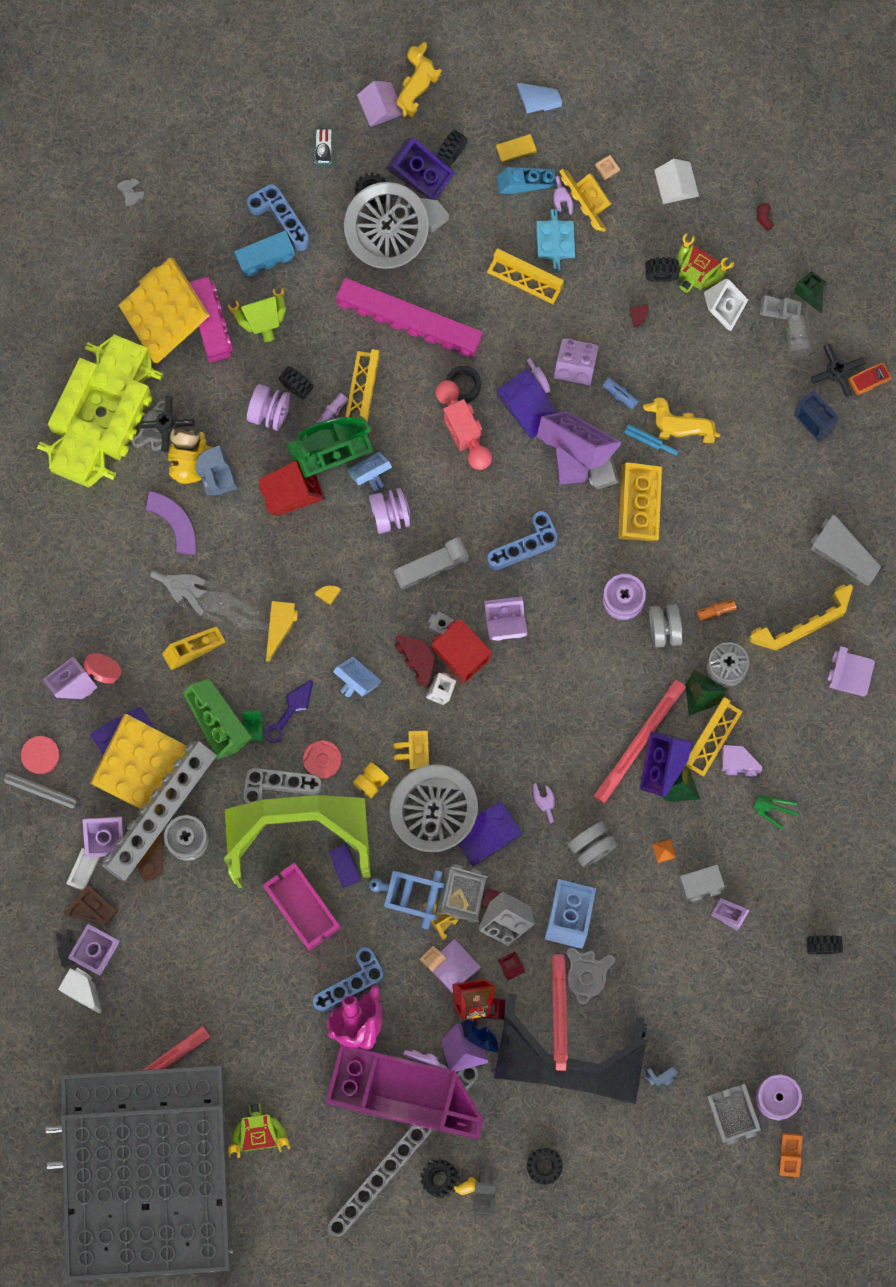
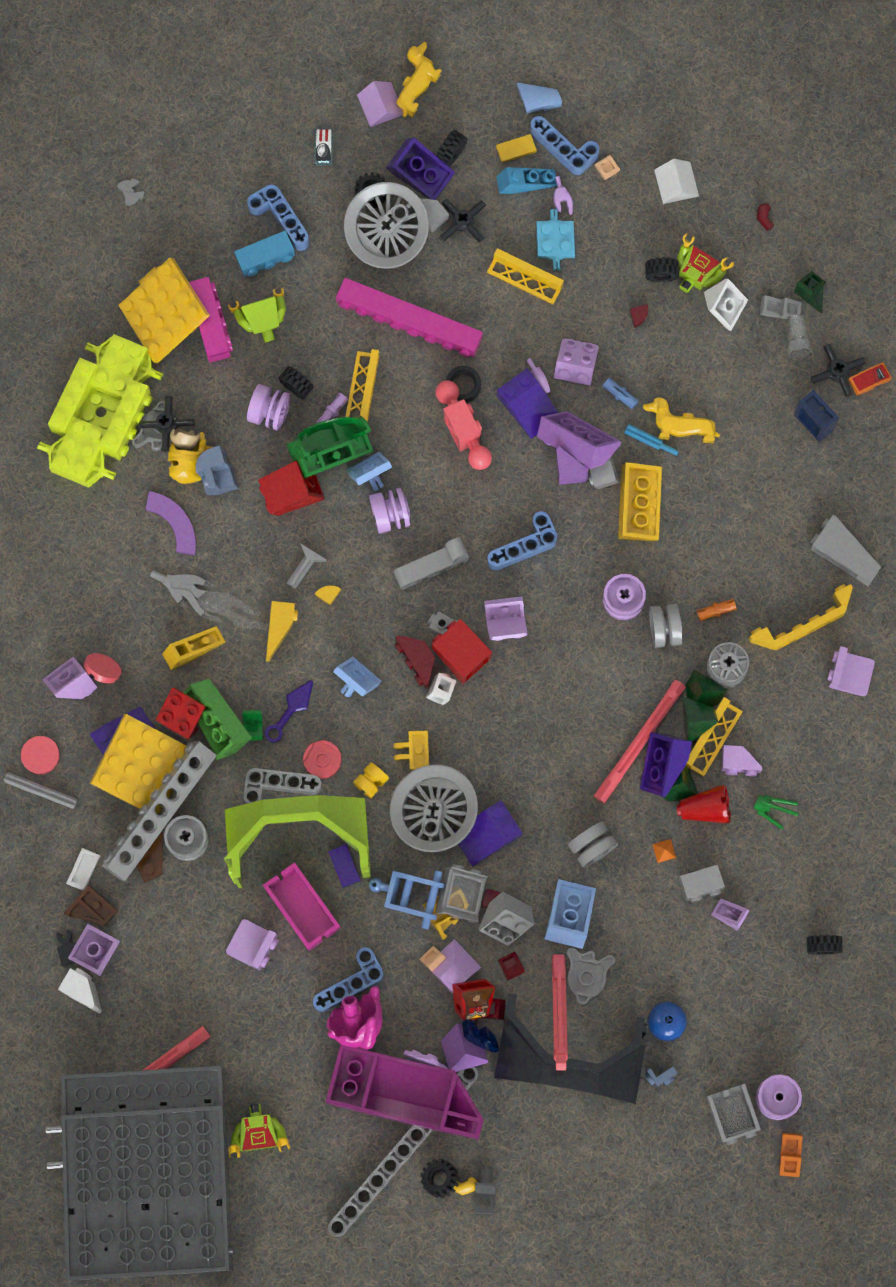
(101, 835): lavender slope -> none
(181, 713): none -> red bracket
(252, 944): none -> lavender bracket
(299, 573): none -> light grey piece
(462, 226): none -> black bar
(532, 1166): black tyre -> none
(545, 803): lavender hand -> none
(561, 143): none -> medium blue beam
(589, 195): yellow bracket -> none
(664, 1030): none -> blue cylinder
(697, 718): none -> dark green slope
(706, 806): none -> red cone

